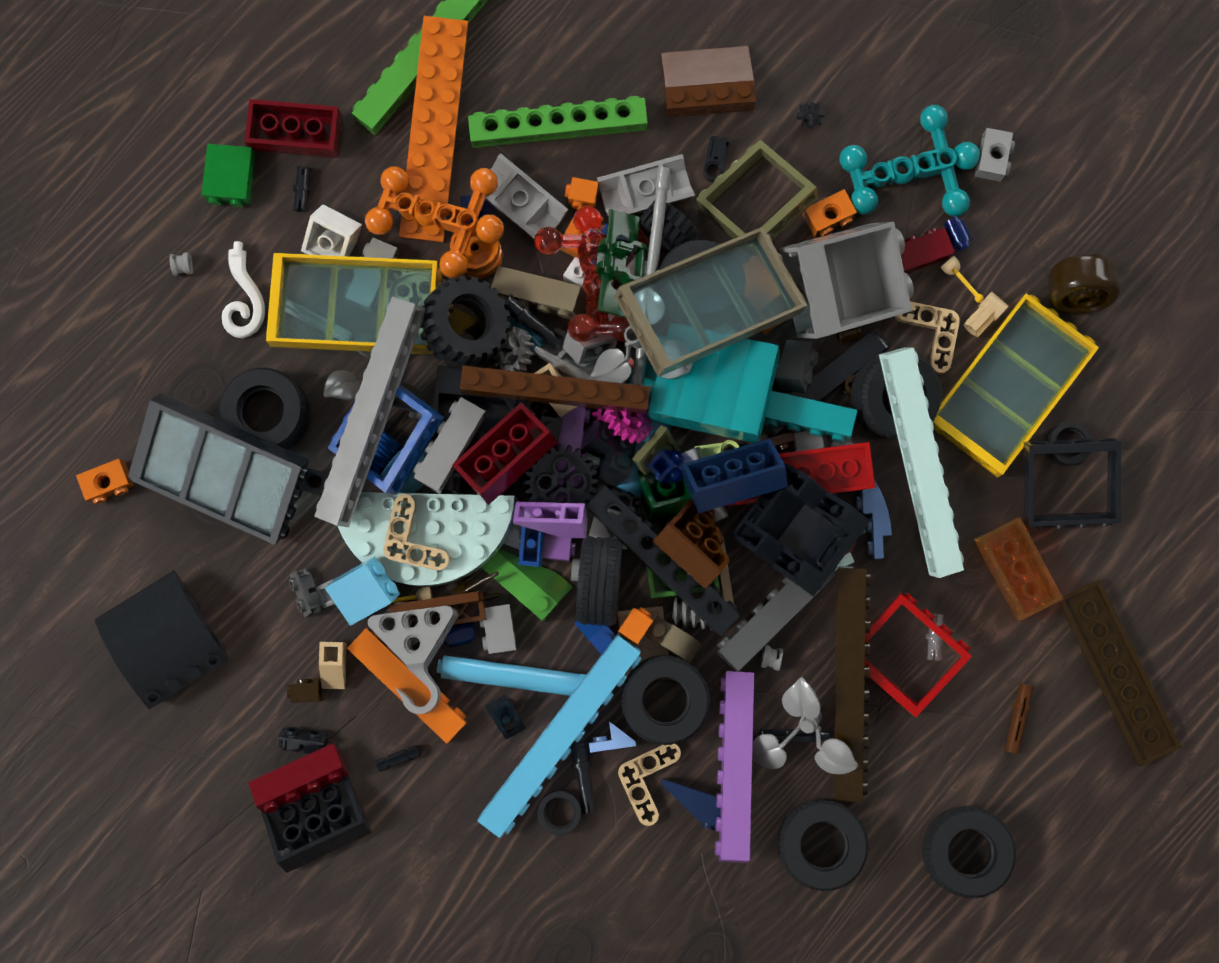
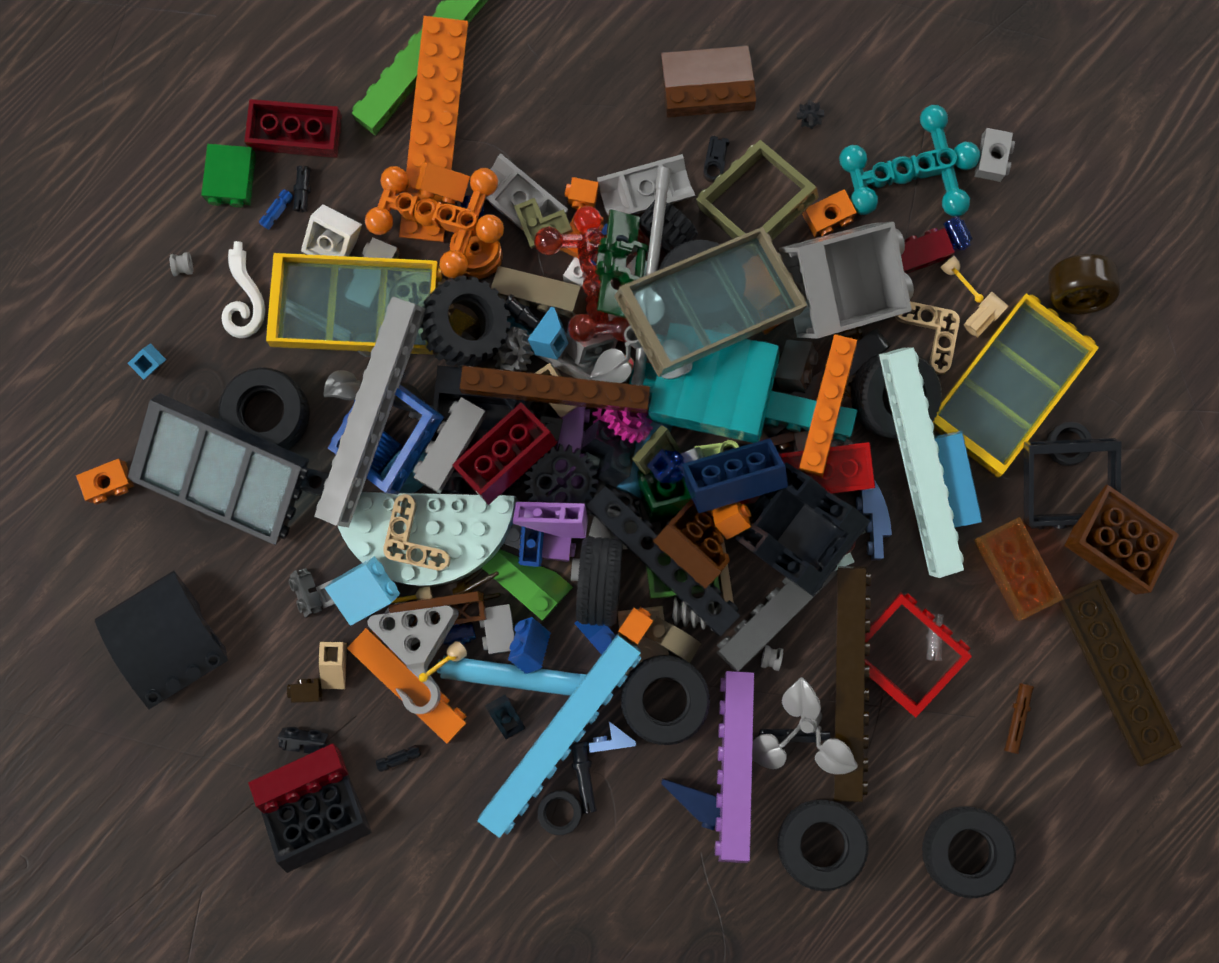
(147, 361): none -> dark azure brick
(276, 209): none -> blue axle
(442, 182): none -> orange brick
(455, 653): none -> hinge
(529, 645): none -> blue brick
(532, 220): none -> olive plate
(549, 336): none -> dark azure slope
(567, 129): bright green brick -> none
(640, 772): tan beam -> none
(732, 519): none -> orange brick
(828, 406): none -> orange brick
(958, 479): none -> dark azure brick
(1122, 541): none -> reddish brown slope

